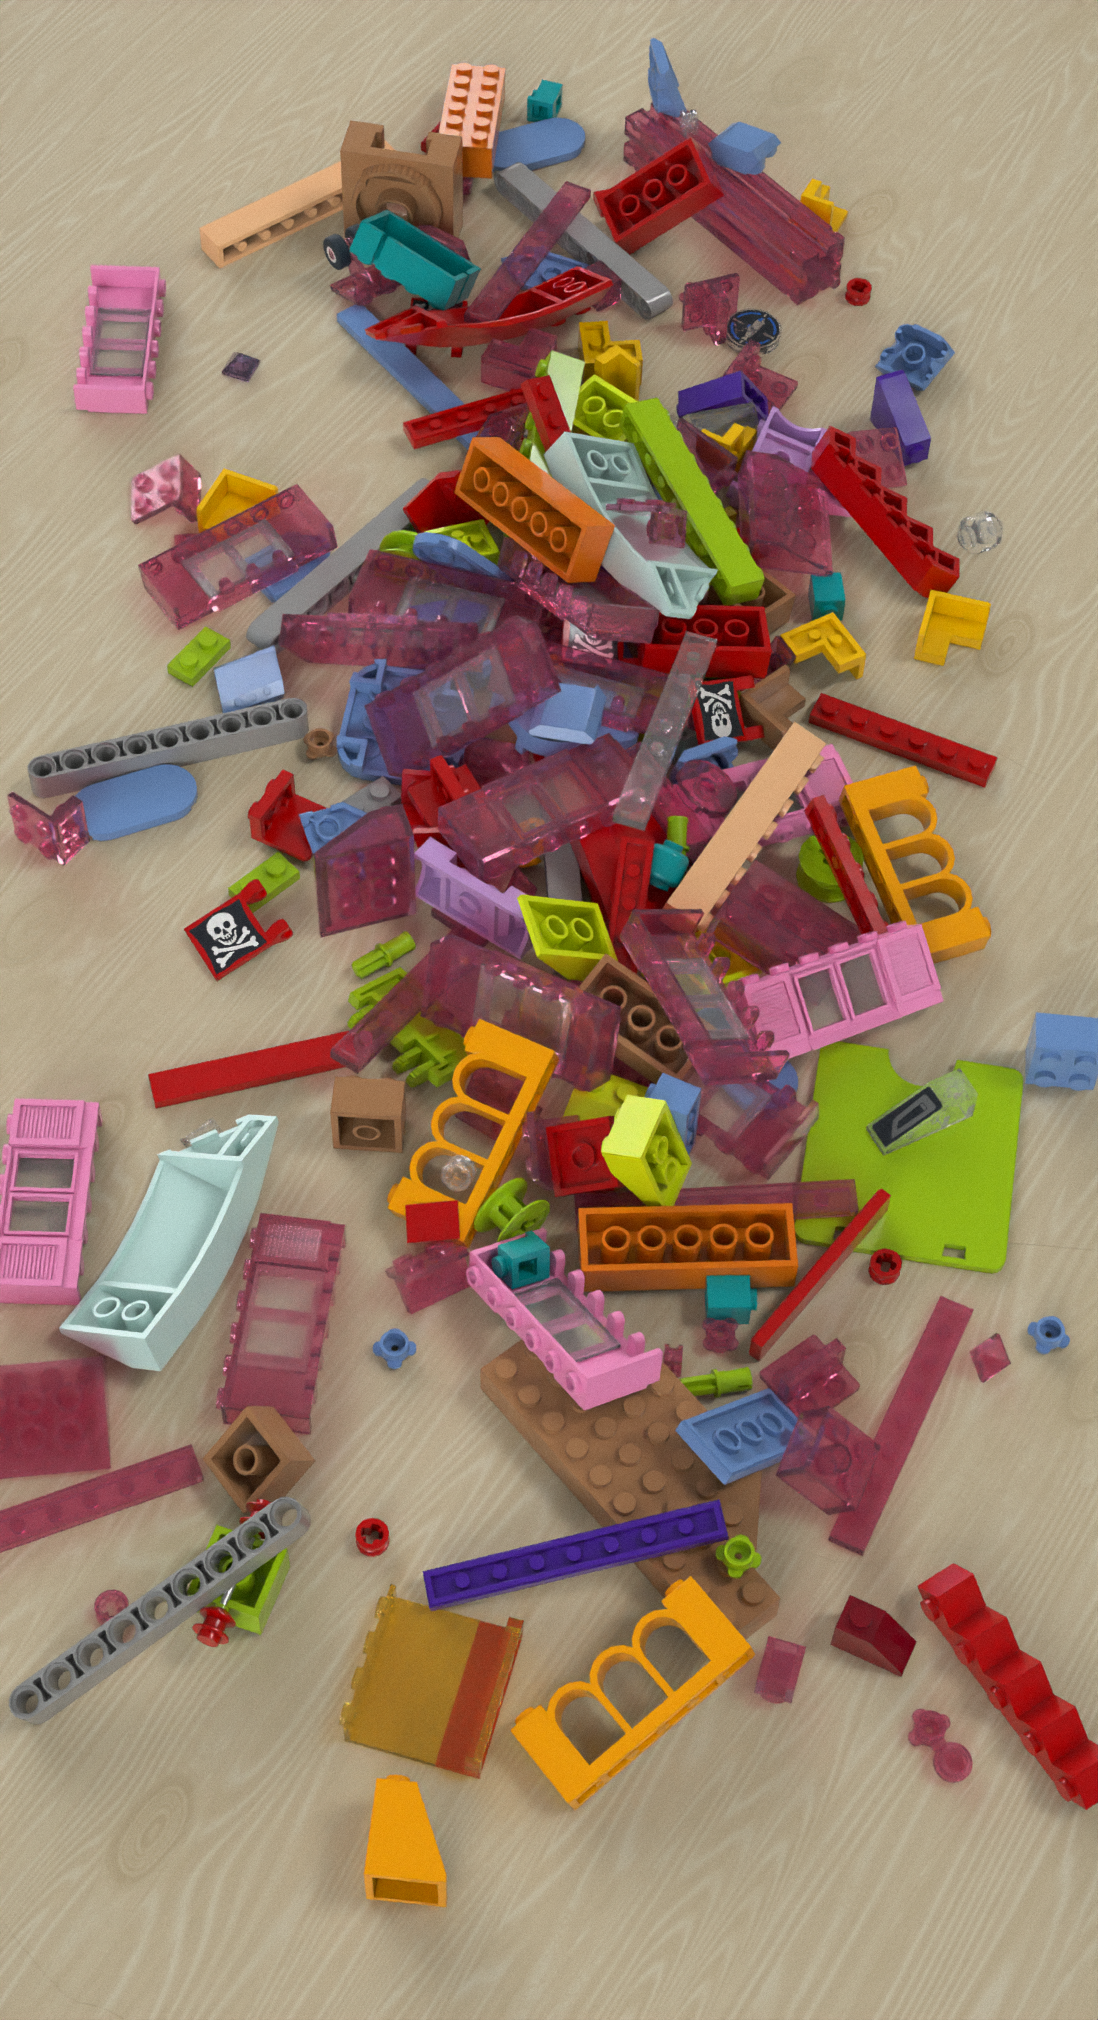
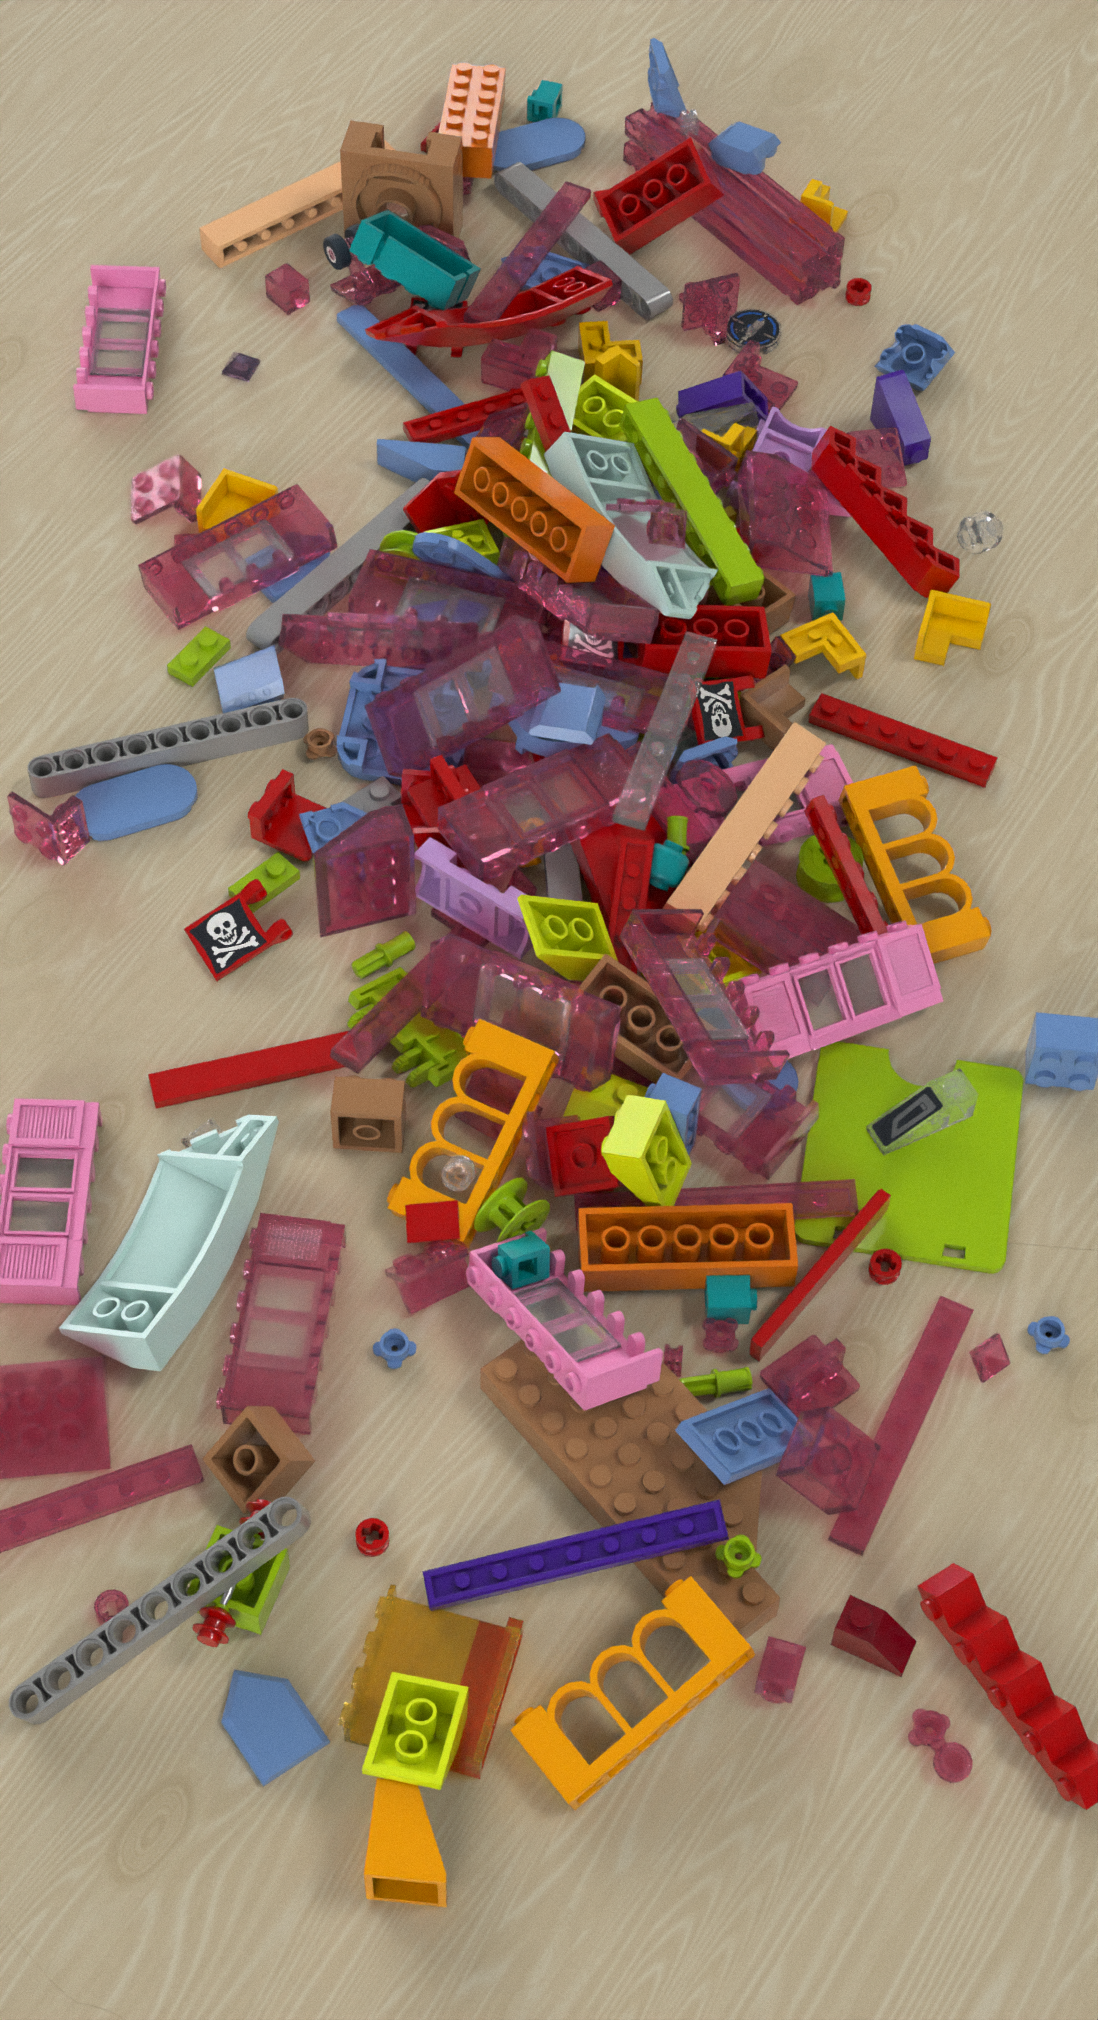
(270, 1724): none -> medium blue tile
(287, 288): none -> clear pink brick
(417, 1731): none -> neon yellow slope
(419, 459): none -> medium blue slope

